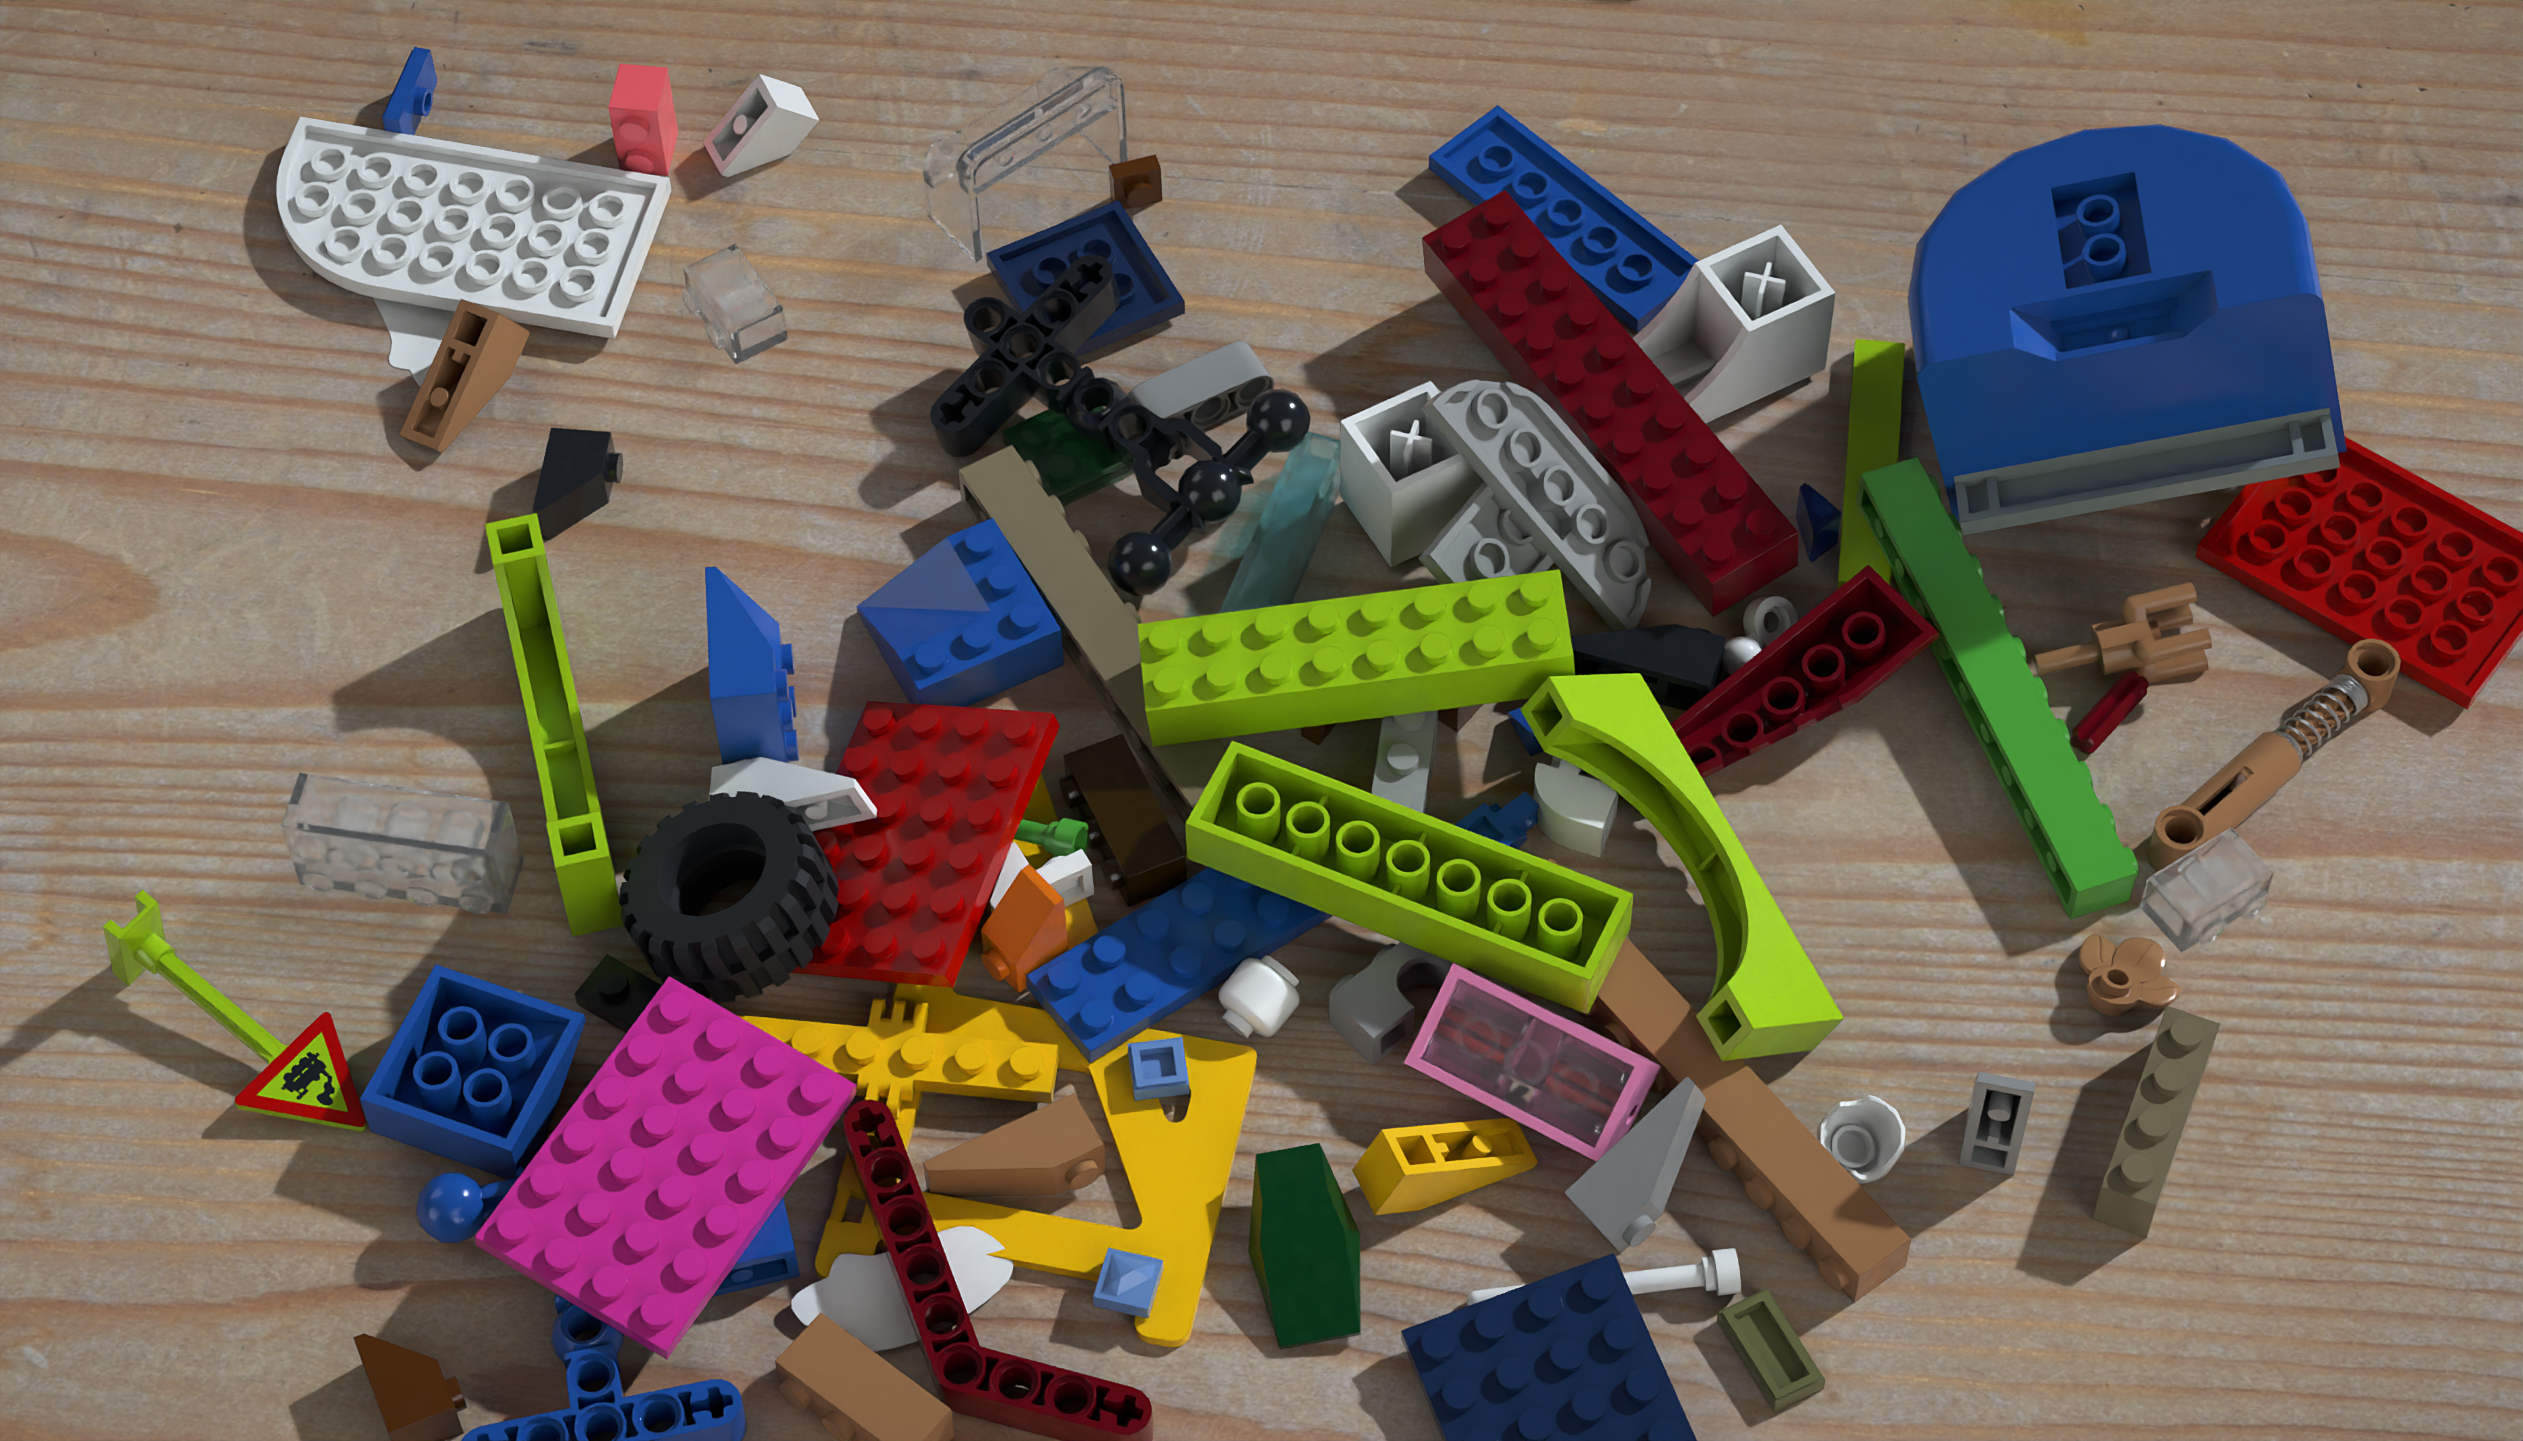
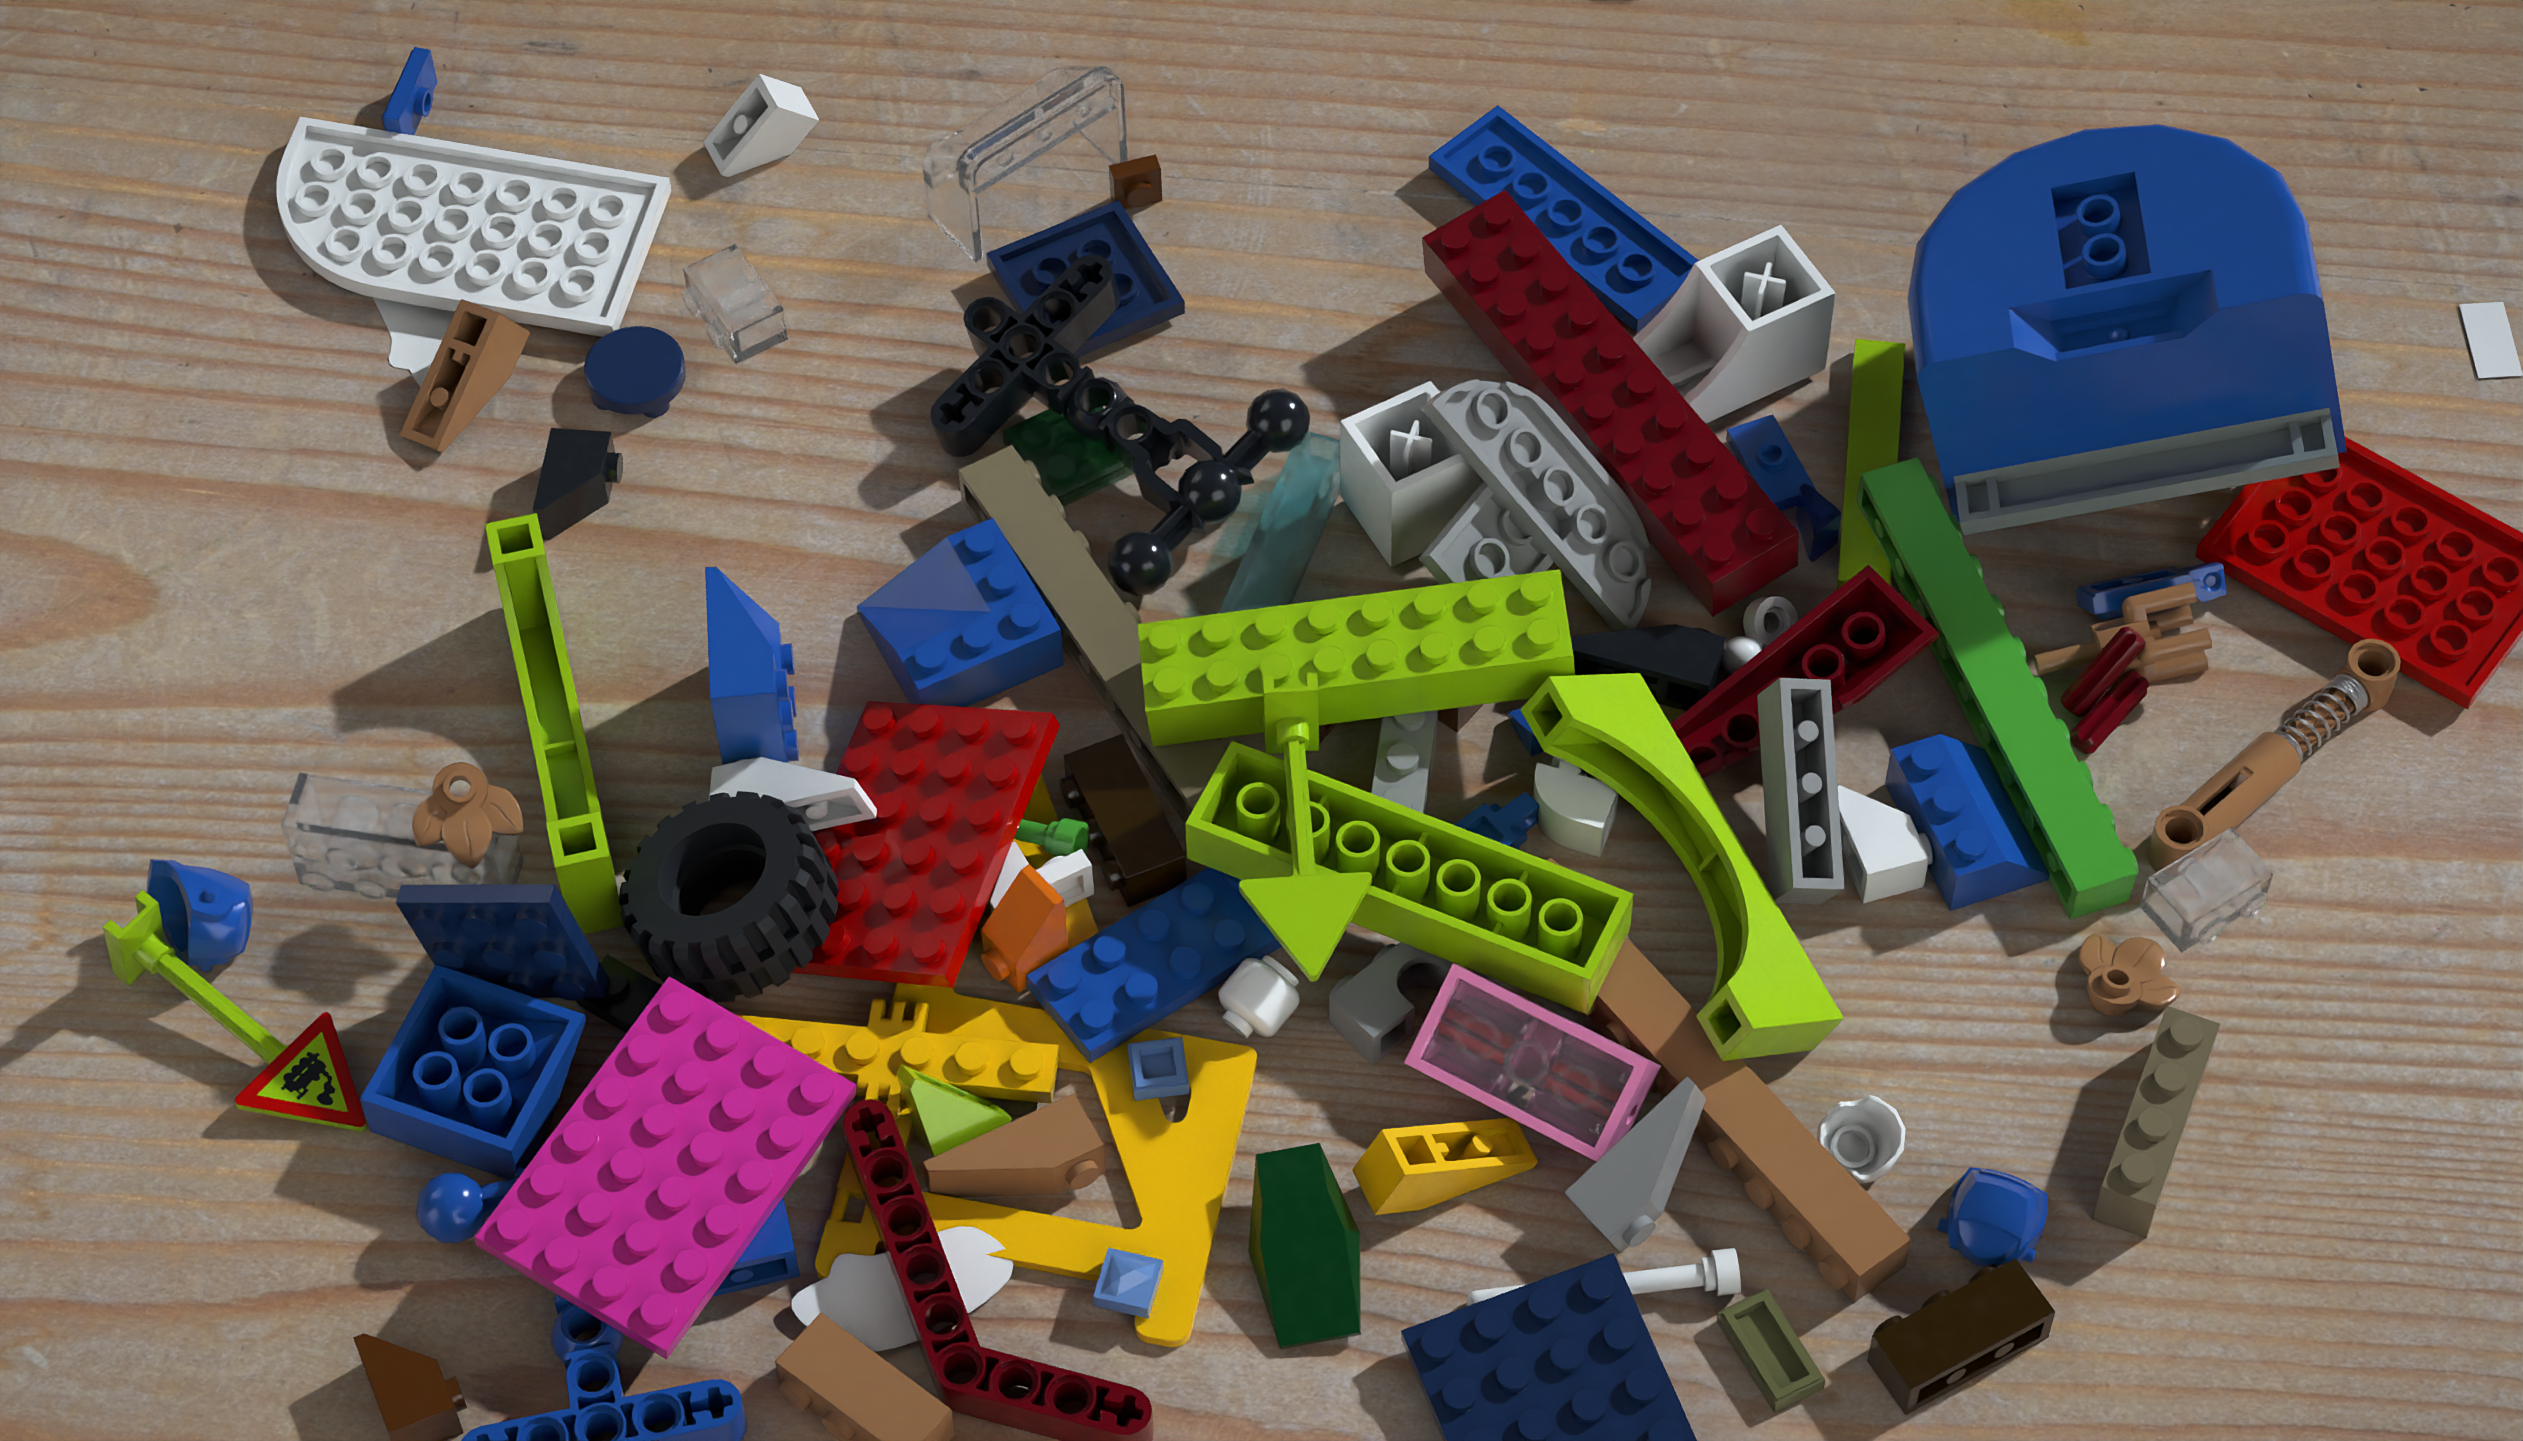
(201, 911): none -> blue helmet
(467, 820): none -> medium nougat plate
(506, 936): none -> dark blue plate
(635, 371): none -> dark blue tile
(643, 119): coral brick -> none
(945, 1113): none -> lime slope
(1206, 387): light grey beam -> none
(1308, 908): none -> lime piece
(1769, 459): none -> blue plate
(1800, 791): none -> light grey brick
(1881, 847): none -> white slope
(1959, 1335): none -> dark brown brick
(1967, 817): none -> blue slope
(1994, 1218): none -> blue helmet
(1996, 1123): light grey slope -> none
(2102, 671): none -> dark red axle
(2107, 596): none -> blue hinge
(2490, 340): none -> white sticker

